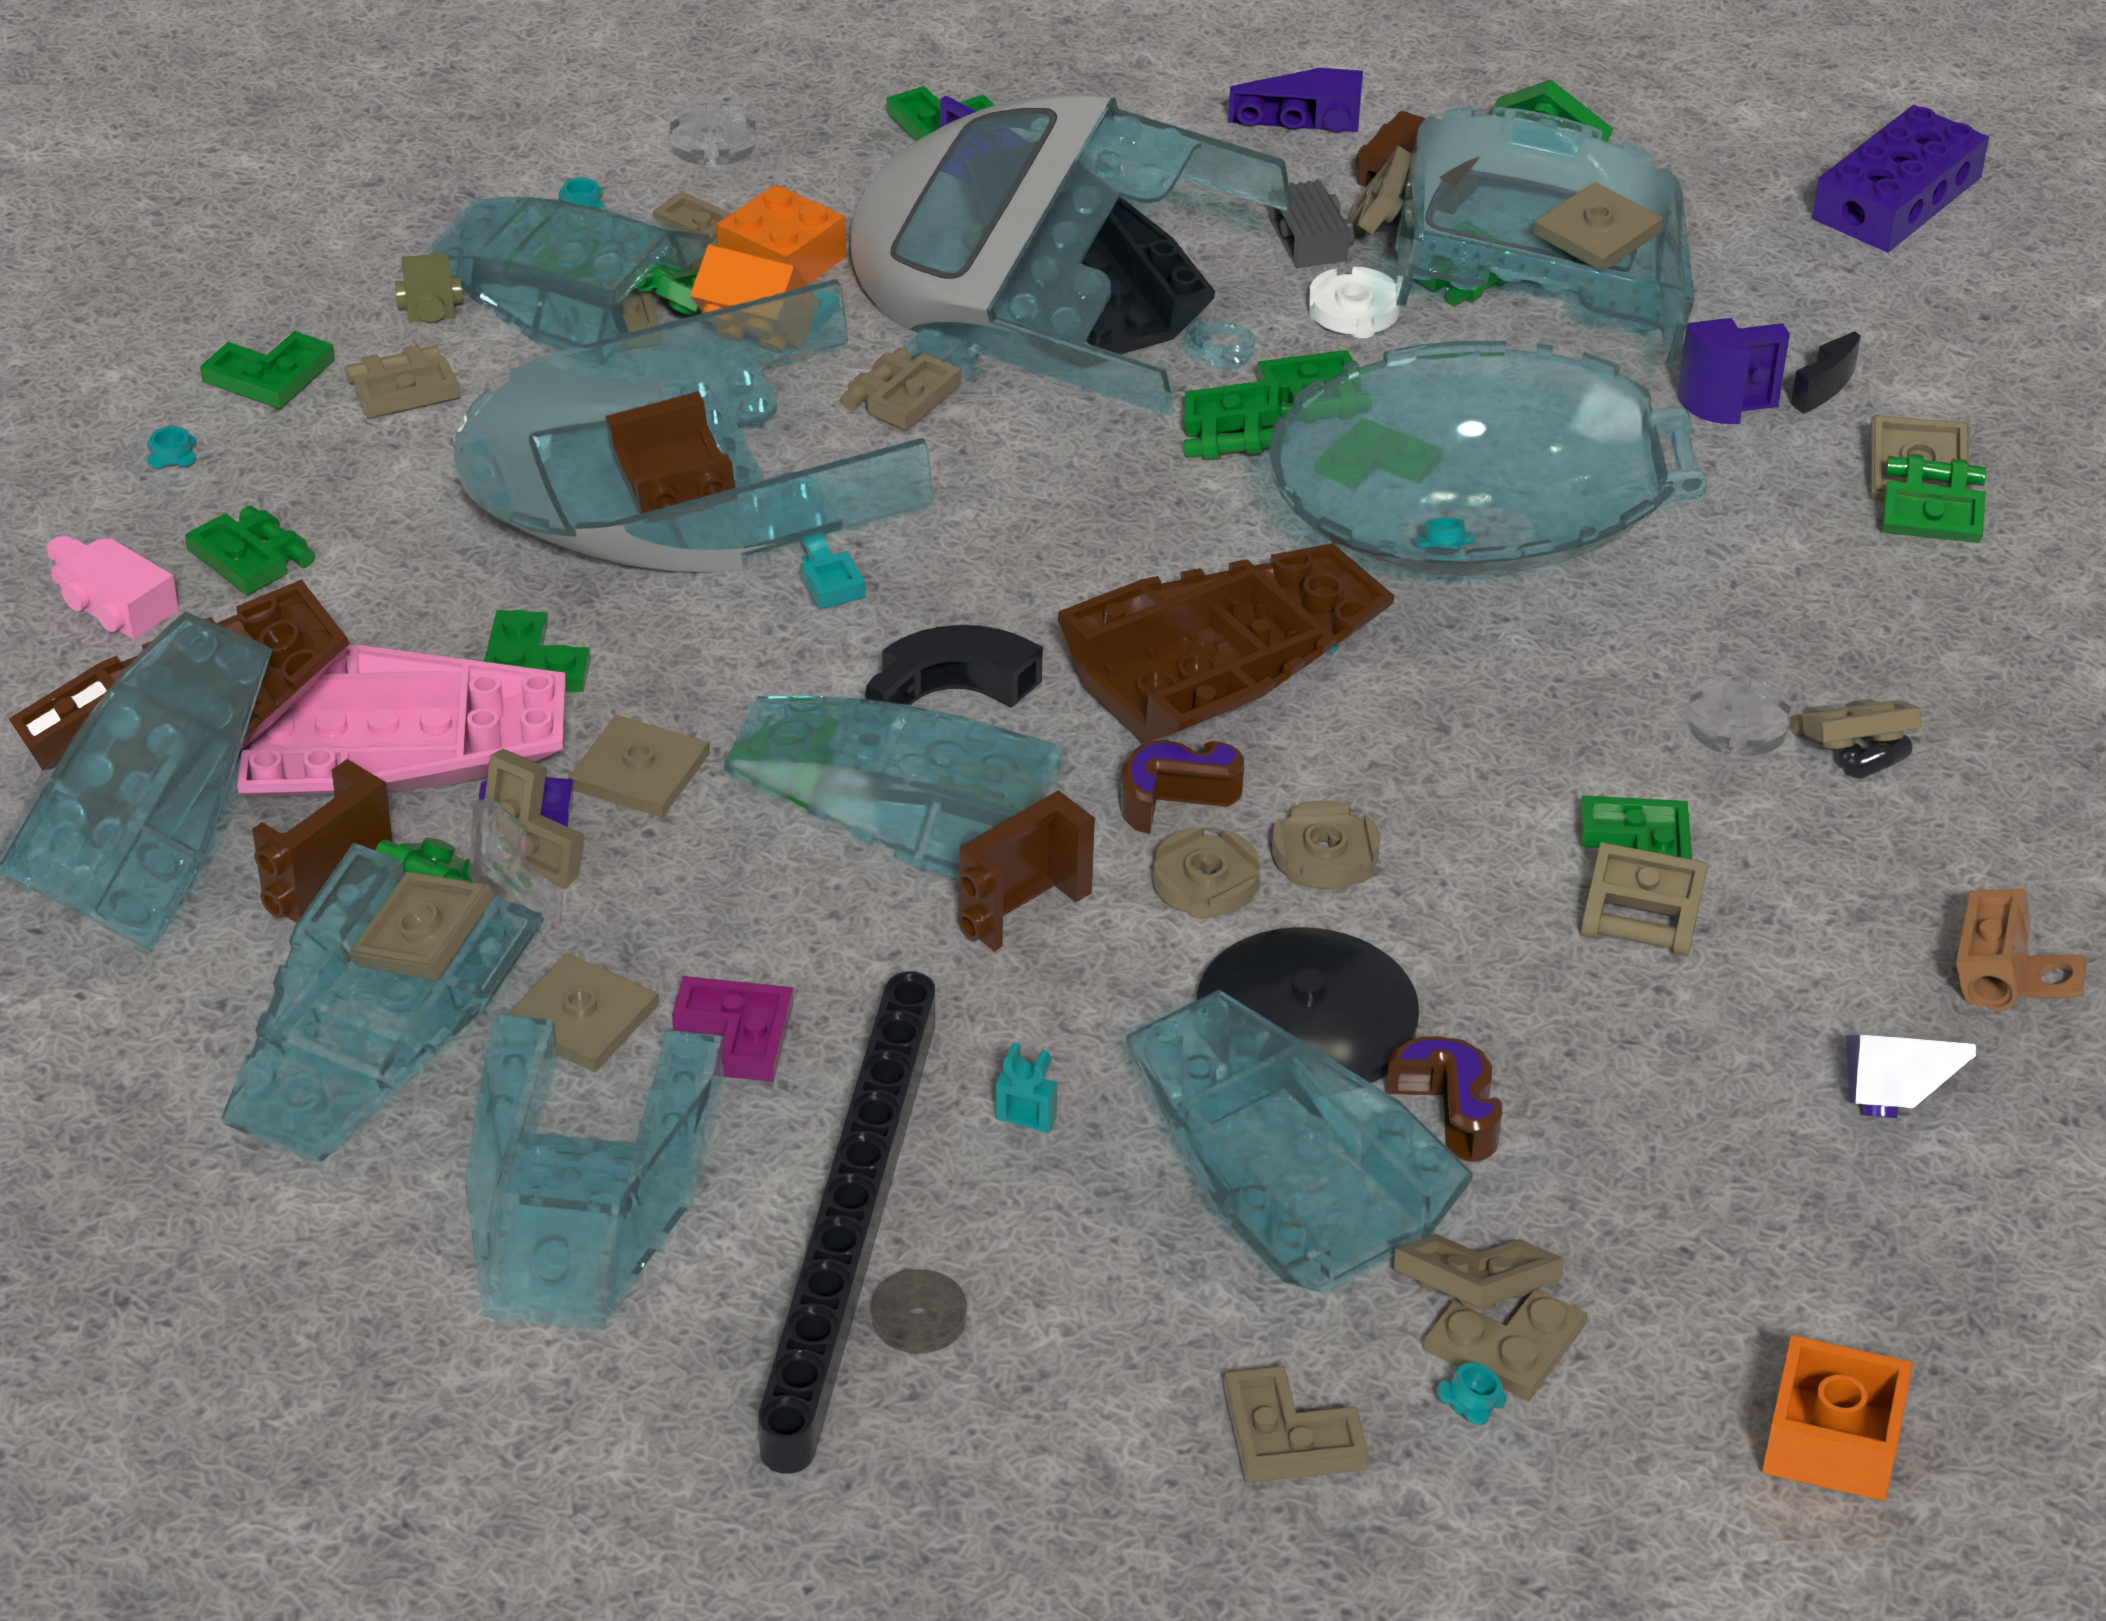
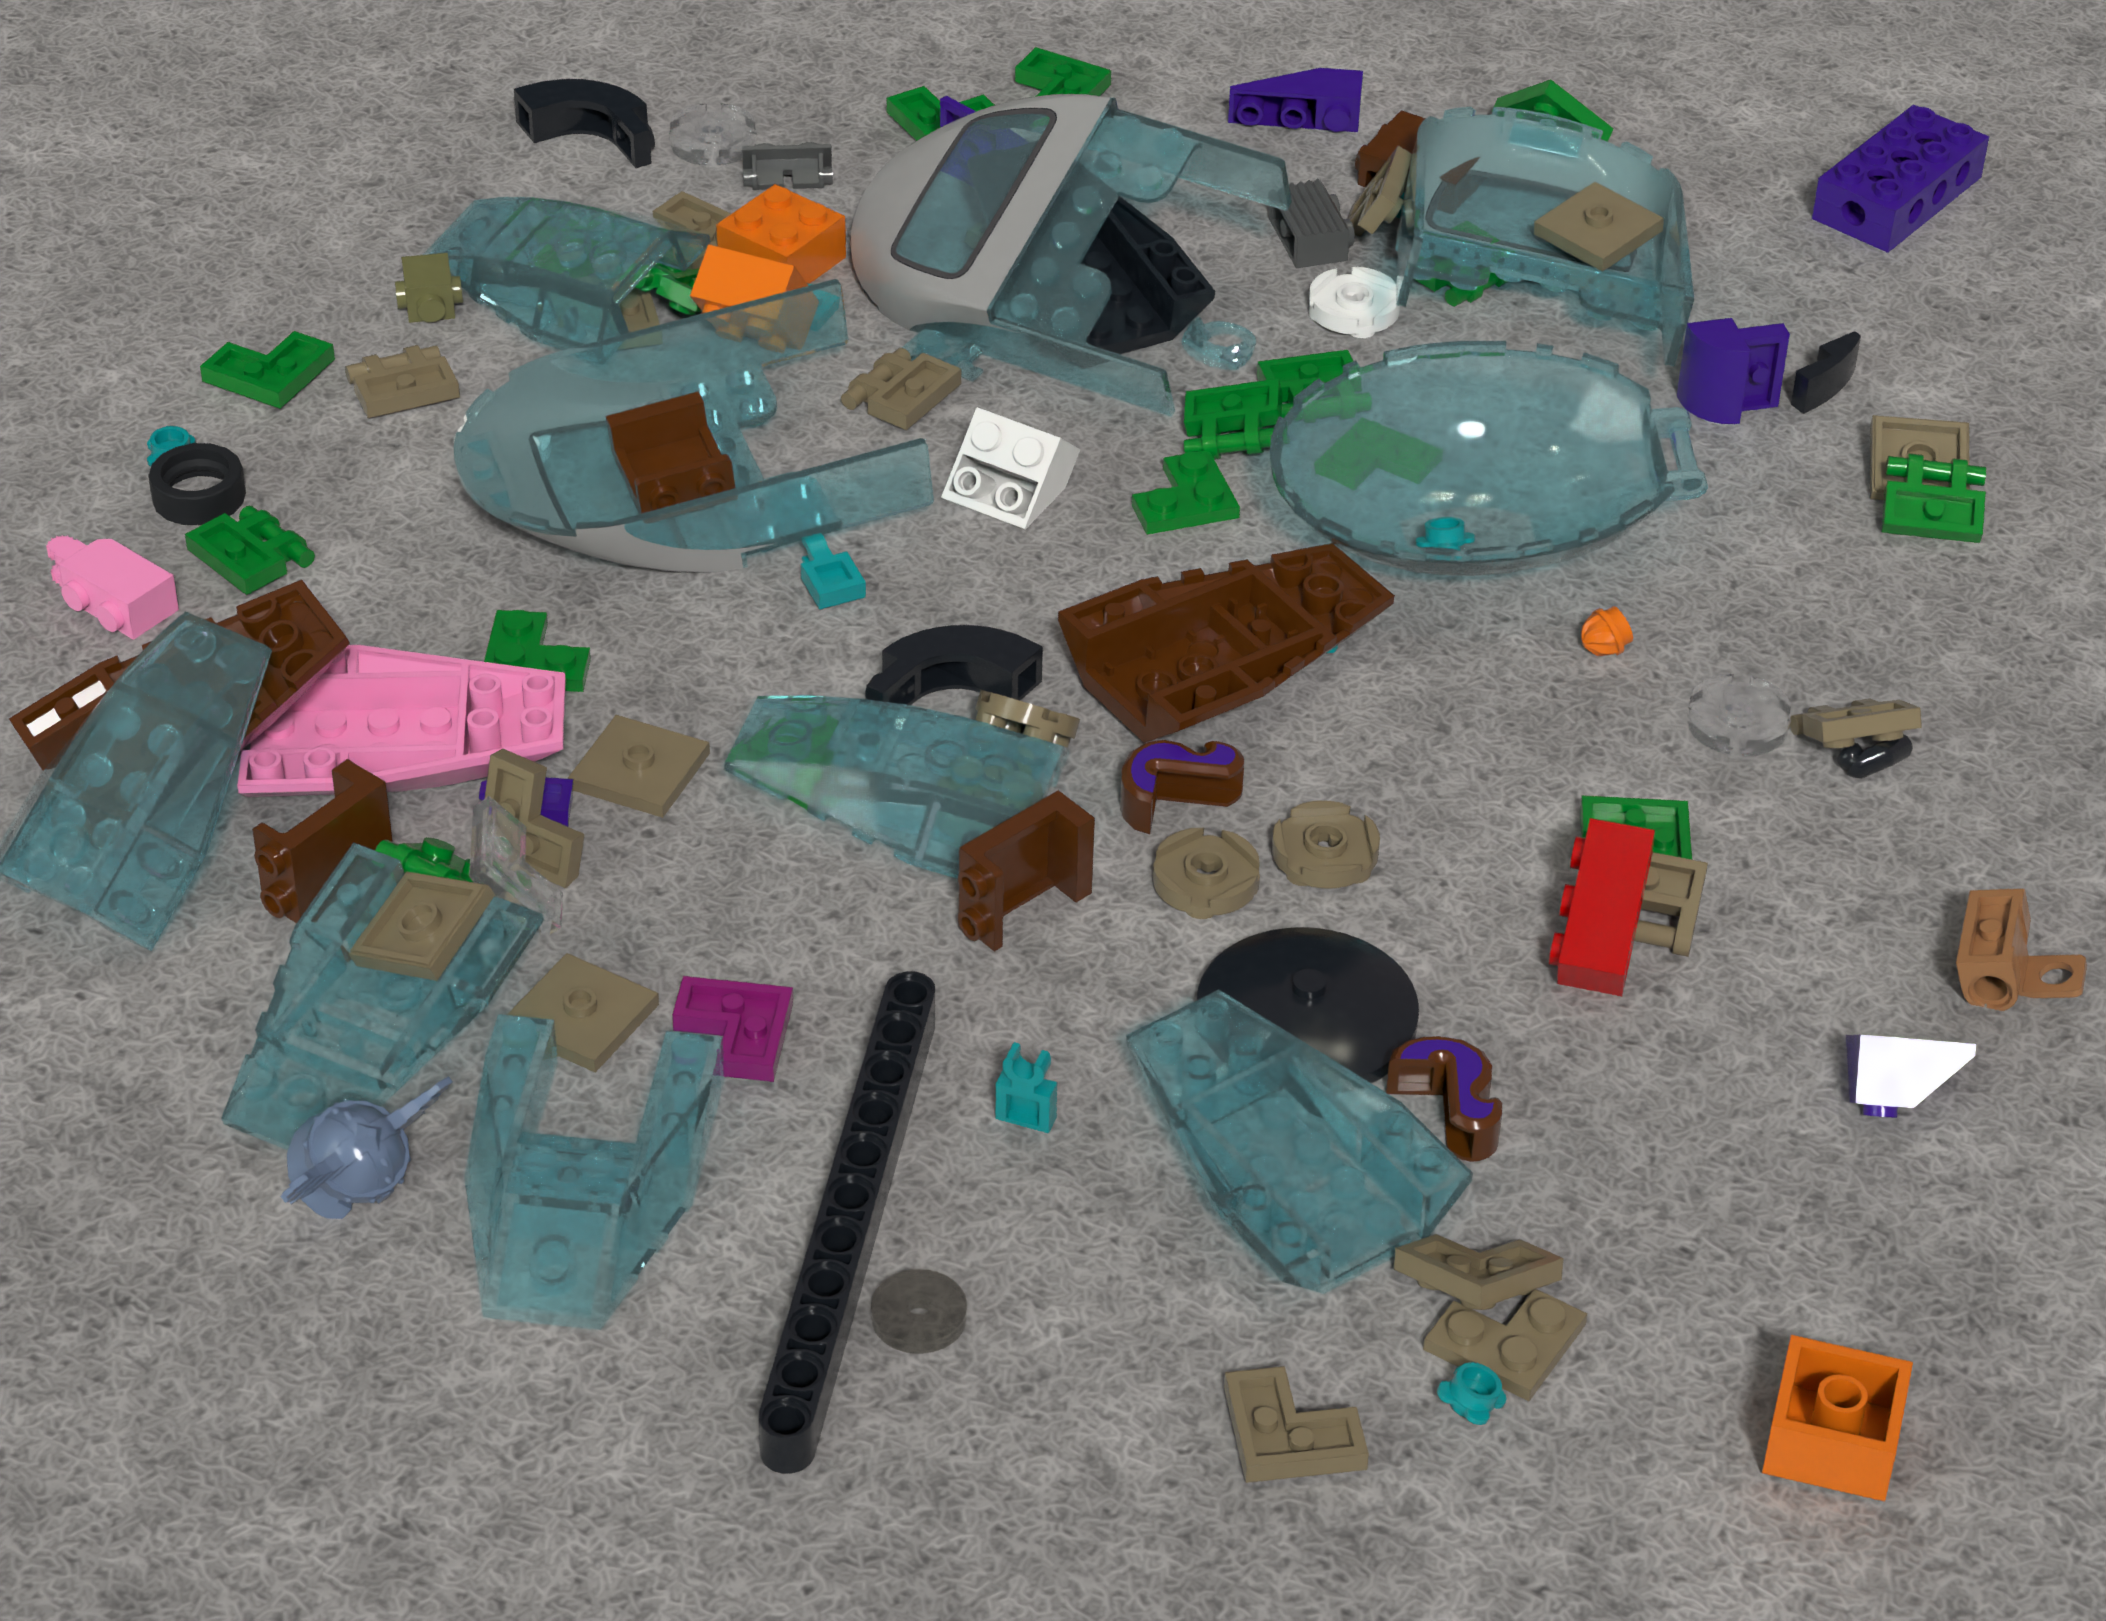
(200, 505): none -> black tyre
(352, 1154): none -> sand blue helmet
(582, 191): teal plate -> none
(589, 108): none -> black arch
(807, 163): none -> dark grey hinge
(1009, 469): none -> white slope
(1038, 721): none -> dark tan plate
(1061, 74): none -> green plate
(1196, 496): none -> green plate
(1602, 906): none -> red brick
(1606, 632): none -> orange plate

